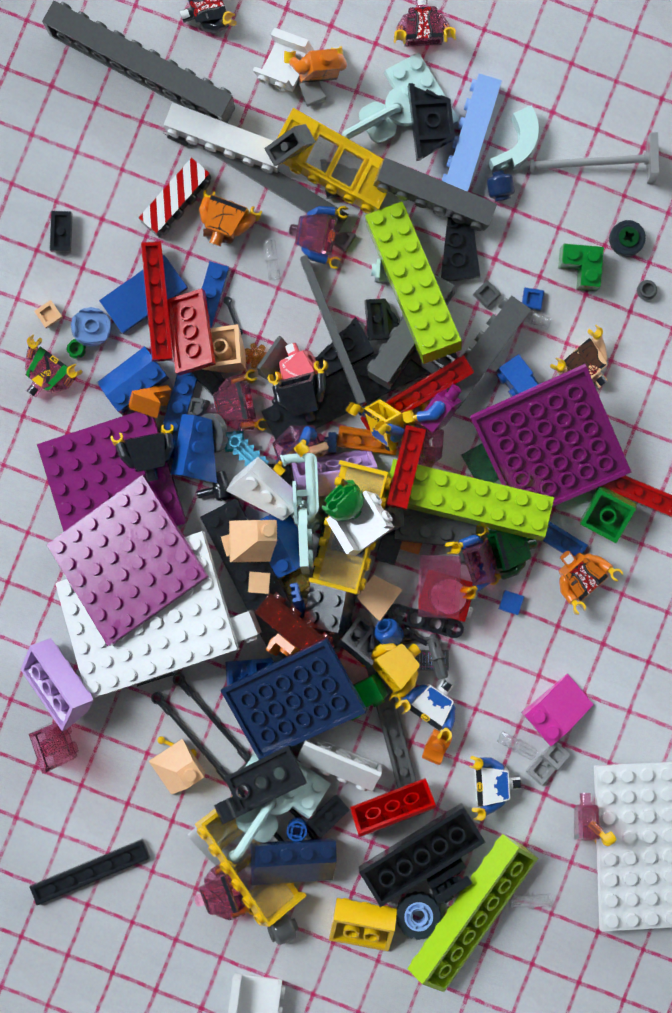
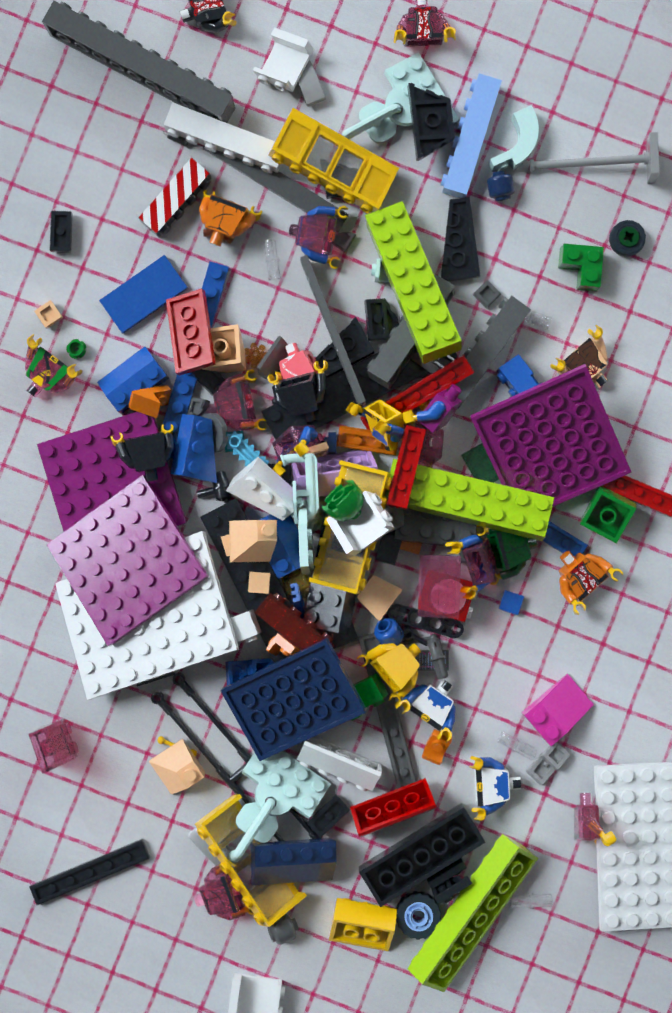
(56, 683): lavender slope -> none
(91, 326): medium blue tile -> none
(156, 301): red plate -> none
(227, 300): black hinge -> none
(256, 797): black hinge -> none
(290, 144): dark grey slope -> none
(297, 829): blue wheel -> none
(317, 64): orange torso -> none
(359, 641): black wing -> none
(434, 194): dark grey brick -> none
(533, 298): blue tile -> none
(647, 290): dark grey plate -> none

